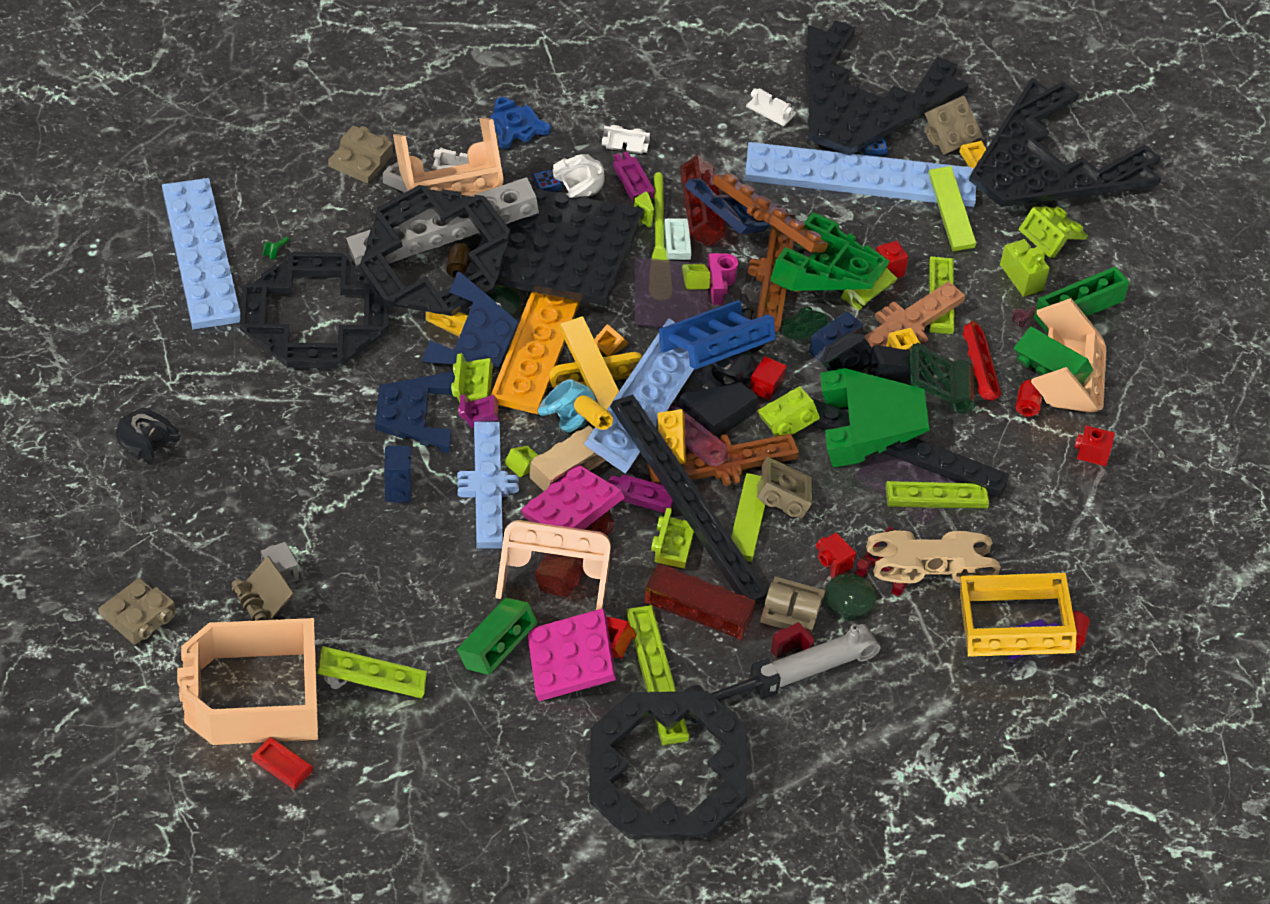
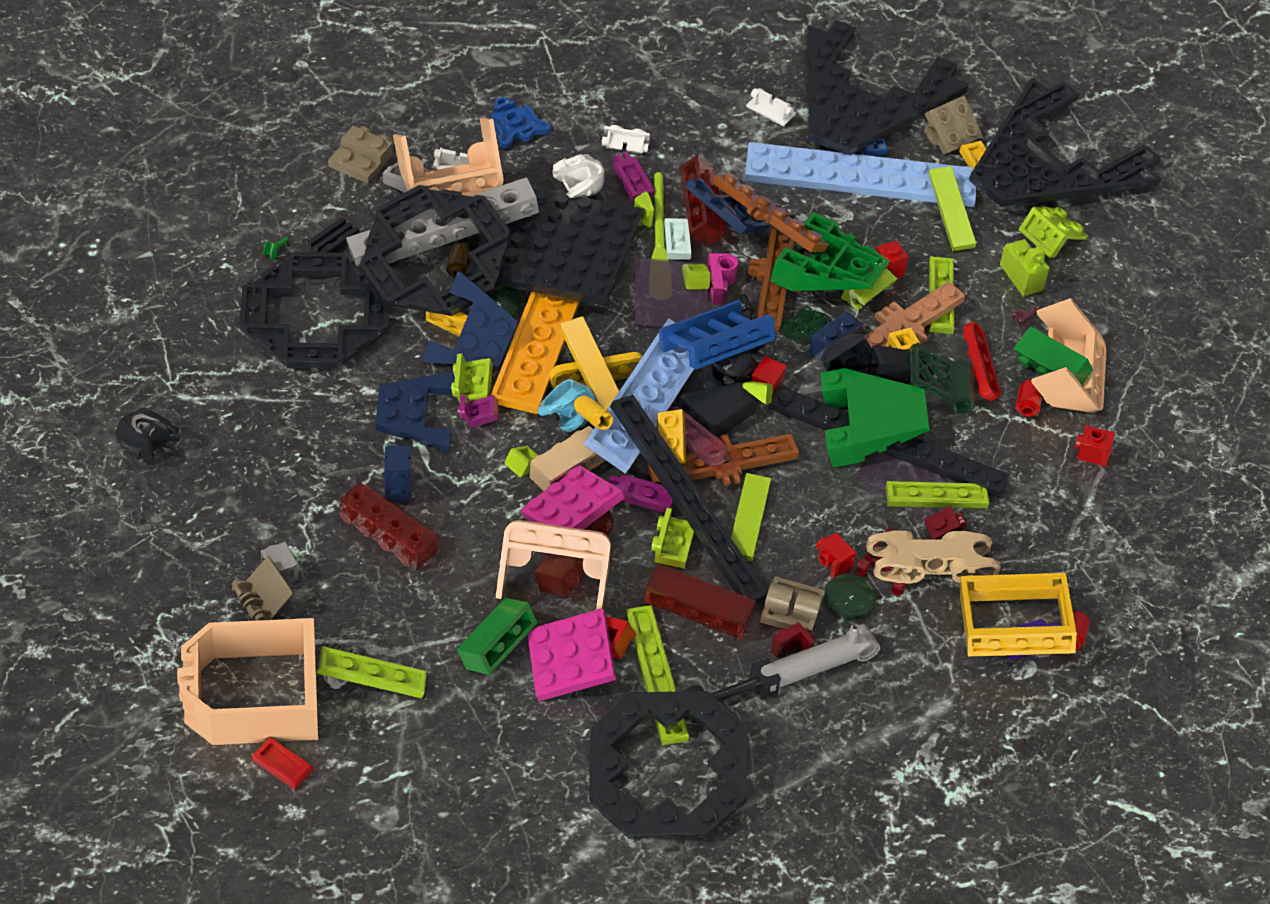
(138, 611): dark tan plate -> none
(201, 253): light blue plate -> none
(330, 236): none -> black tile
(388, 526): none -> clear red brick
(487, 485): light blue hinge -> none
(546, 181): blue tile -> none
(610, 341): light orange slope -> none
(761, 391): none -> lime slope
(785, 488): dark tan plate -> none
(789, 413): lime bracket -> none
(945, 522): none -> dark red bracket
(1089, 294): green brick -> none

